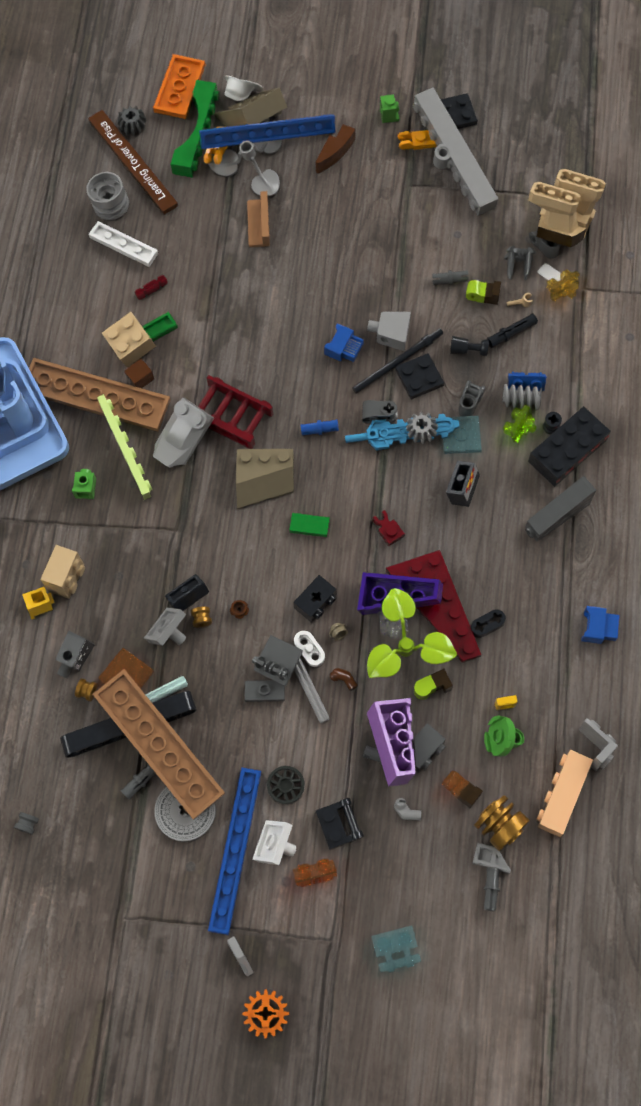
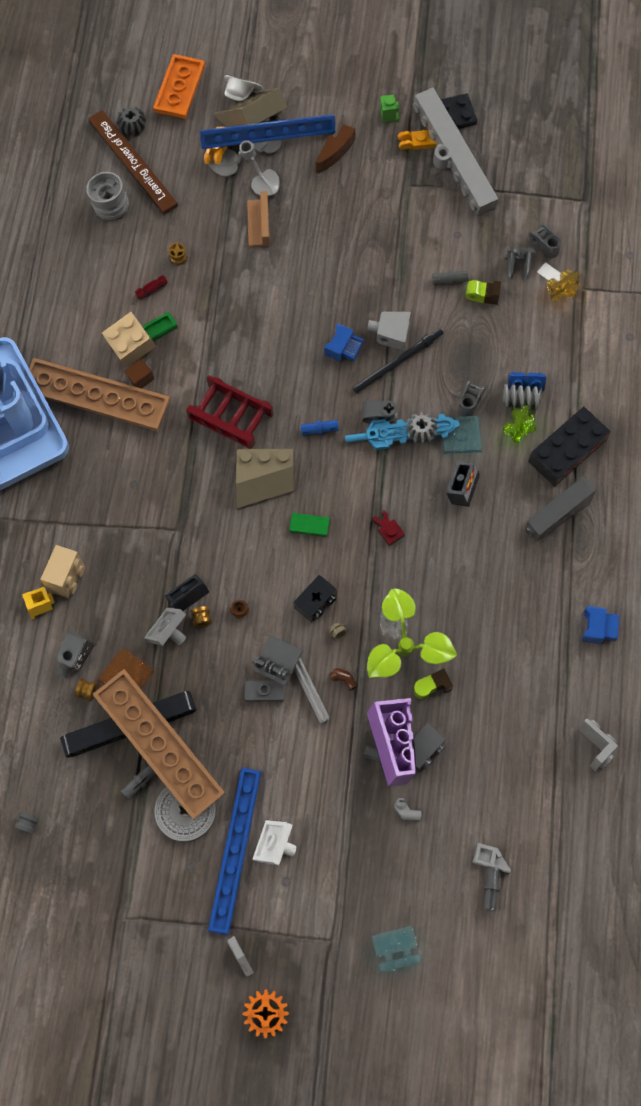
(87, 489): bright green brick -> none
(123, 244): white plate -> none
(128, 453): yellowish green plate -> none
(167, 689): light aqua axle -> none
(173, 251): none -> pearl gold wheel
(182, 434): light grey slope -> none
(186, 156): green arch -> none
(285, 784): pearl dark grey wheel -> none
(310, 649): white plate -> none
(324, 868): clear orange hinge -> none
(333, 827): black plate -> none
(377, 586): dark purple wedge -> none
(419, 376): black plate -> none
(449, 615): dark red wing -> none
(461, 346): black piece -> none
(462, 788): leg -> none
(490, 627): black beam -> none
(501, 736): bright green tile -> none
(502, 823): pearl gold wheel -> none
(506, 333): black pin -> none
(506, 702): yellow tile -> none
(526, 303): tan hand -> none
(552, 417): black bush -> none
(565, 793): light nougat brick -> none
(566, 206): tan piece -> none

